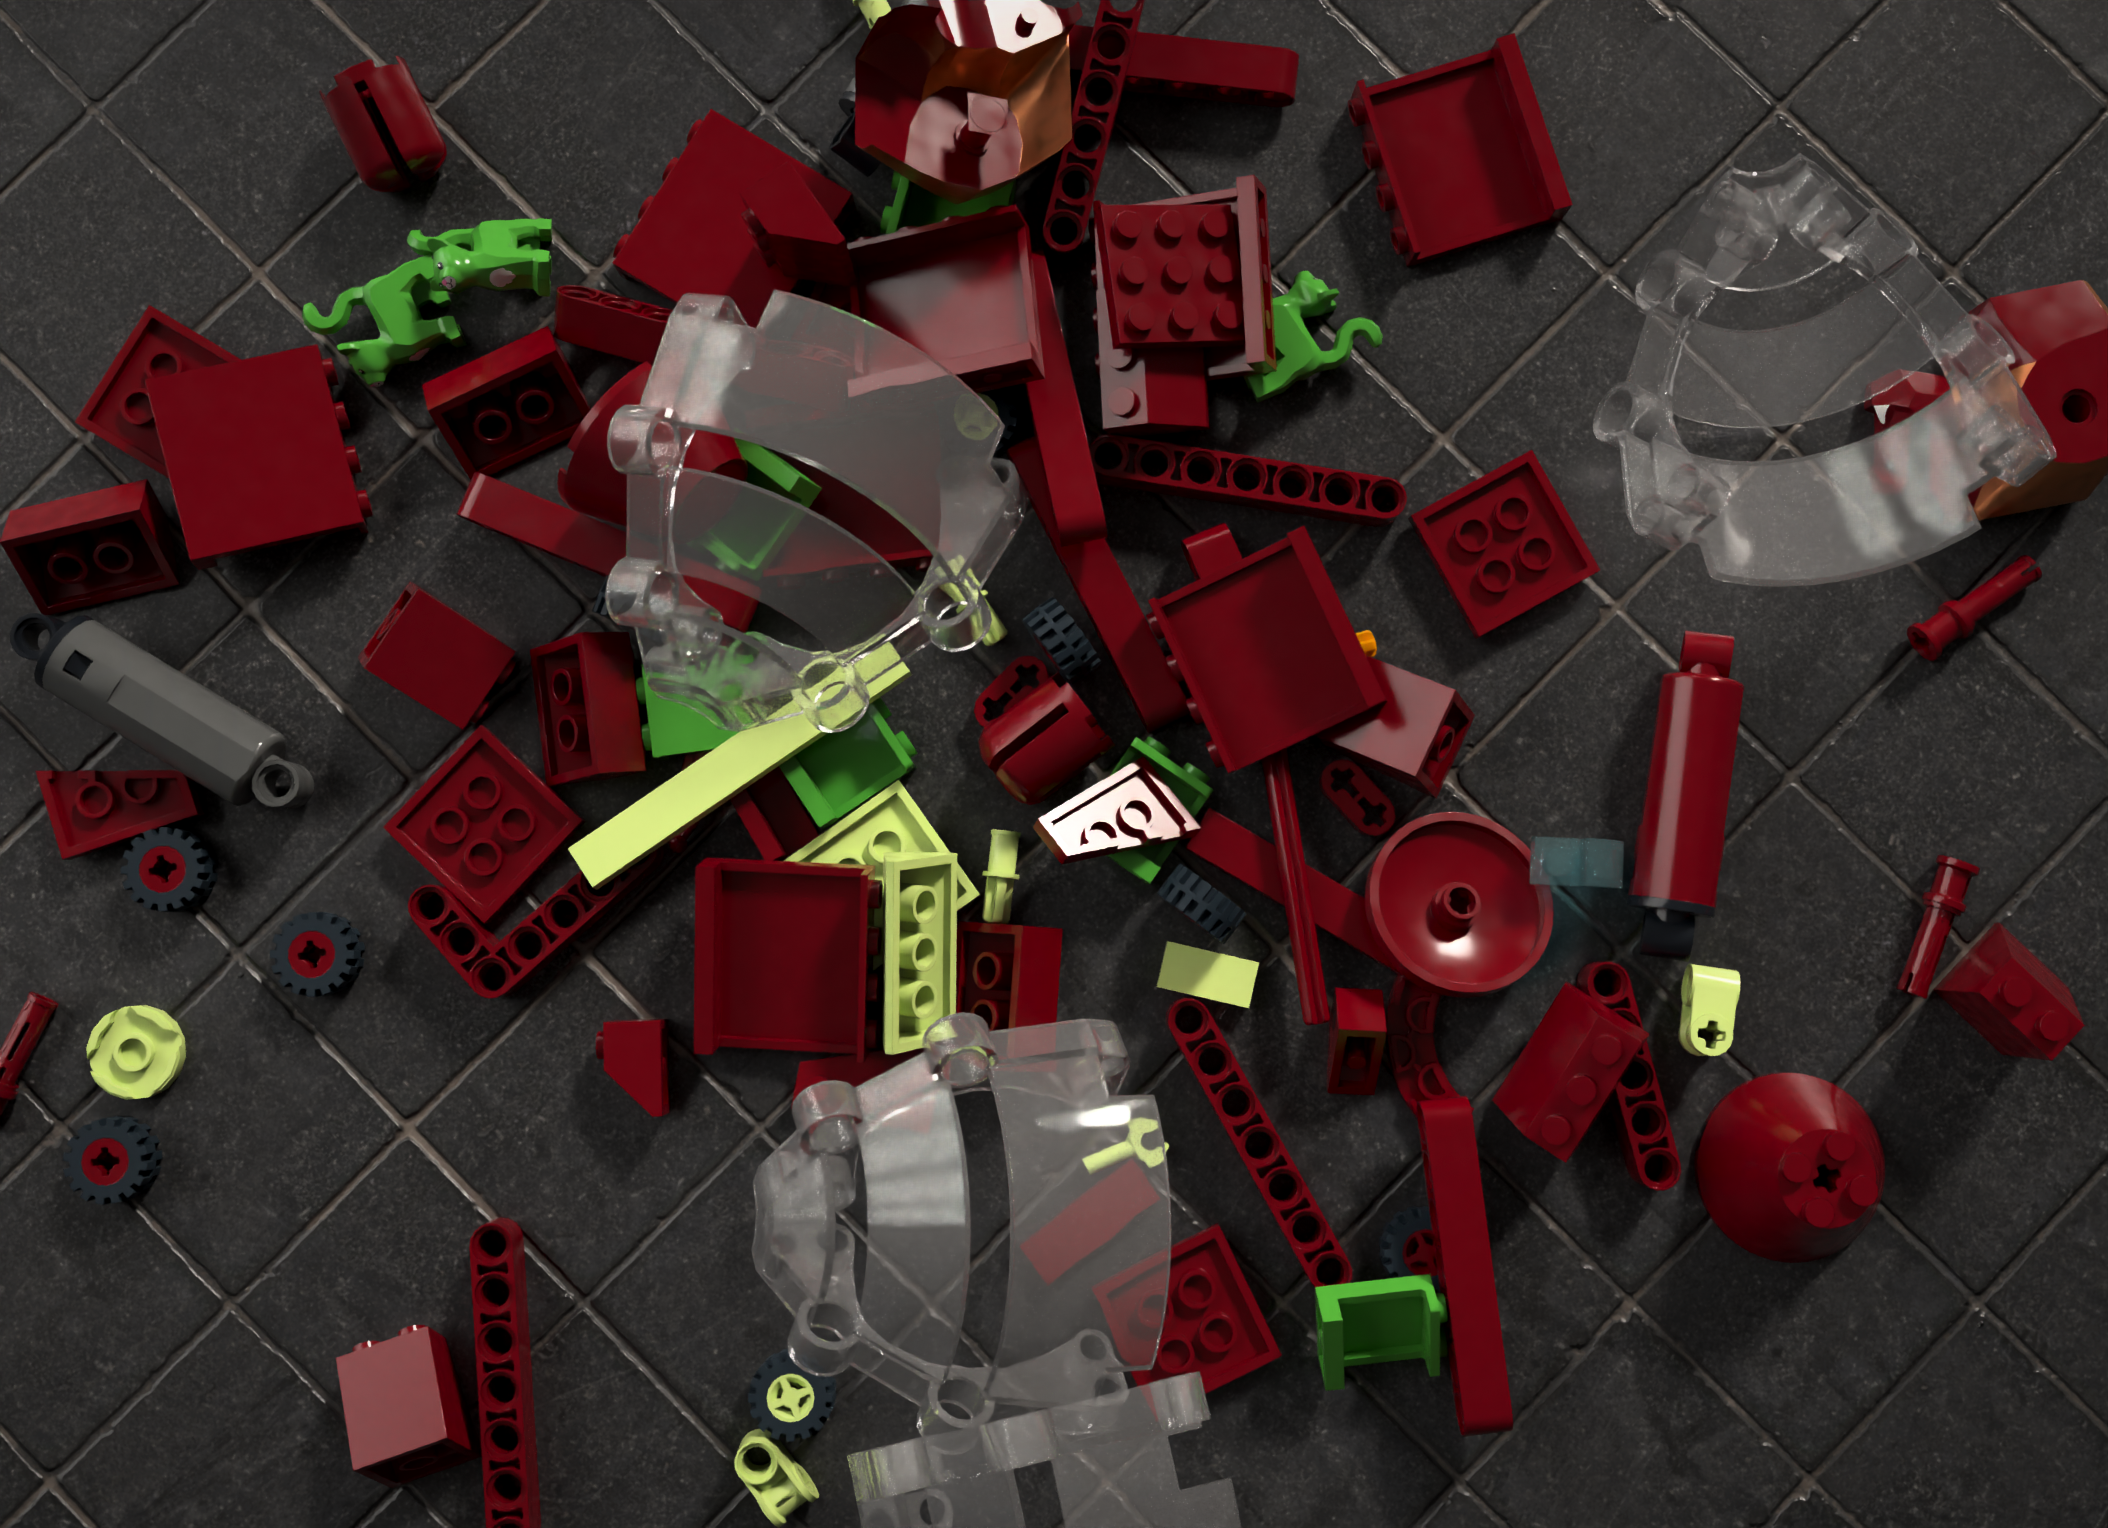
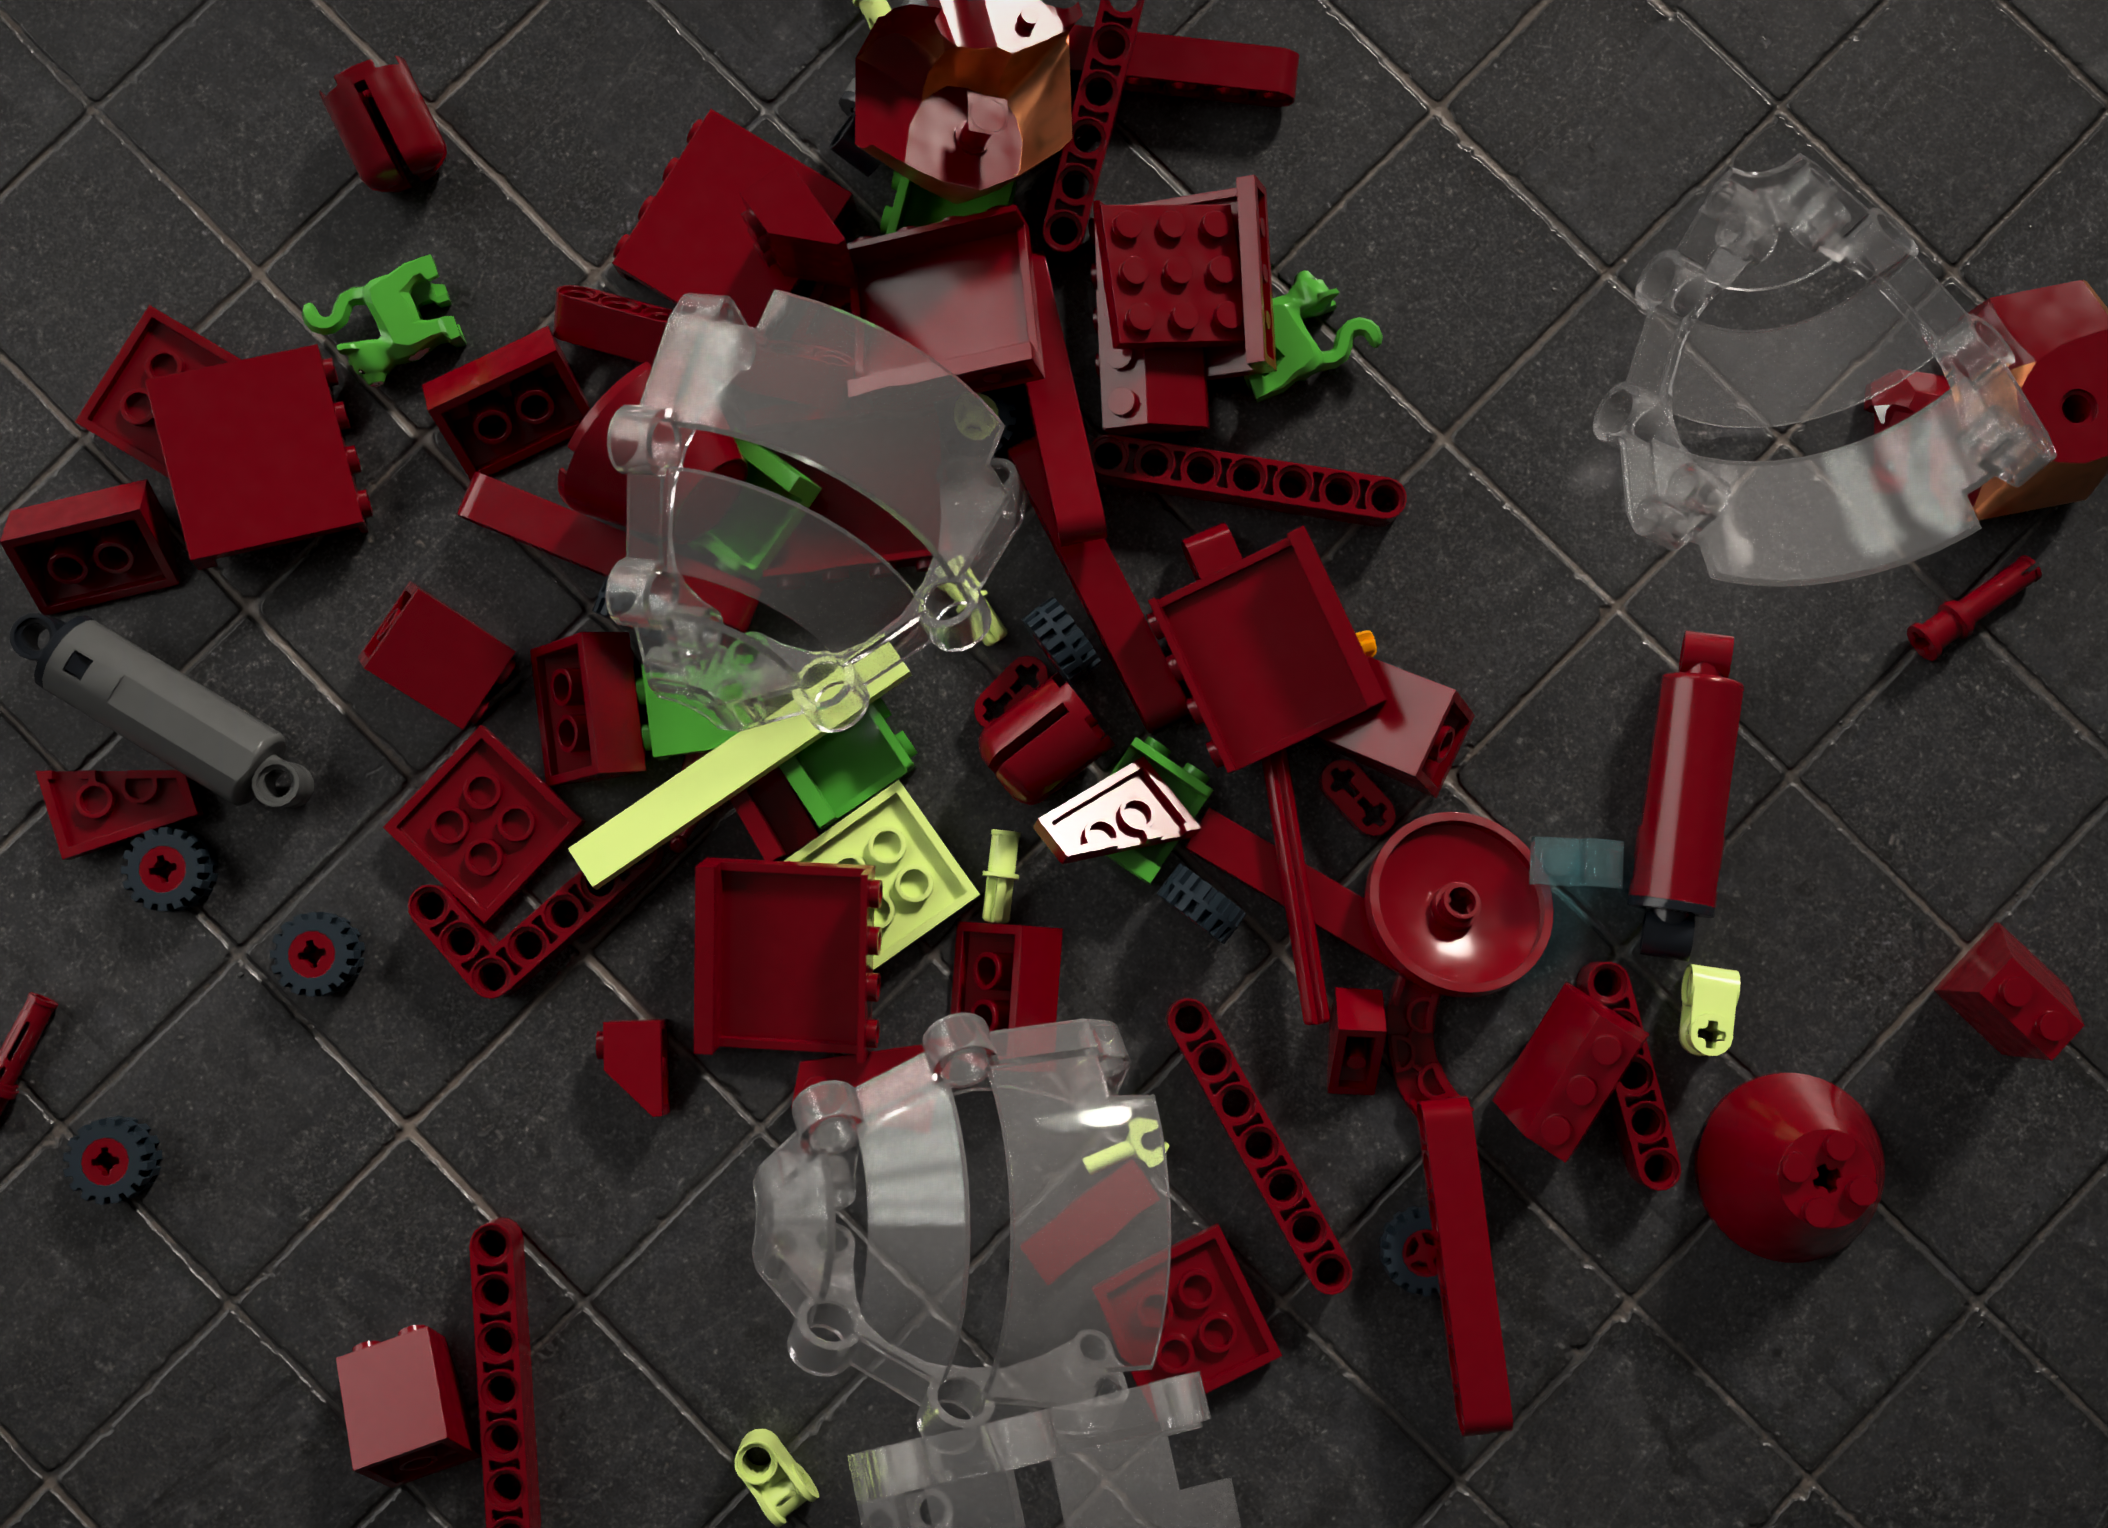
(136, 1052): yellowish green tile -> none
(499, 256): bright green animal -> none
(776, 1402): black wheel -> none
(917, 945): yellowish green slope -> none
(1207, 974): yellowish green tile -> none
(1379, 1324): bright green panel -> none
(1460, 153): dark red panel -> none
(1503, 544): dark red plate -> none
(1942, 906): dark red pin -> none

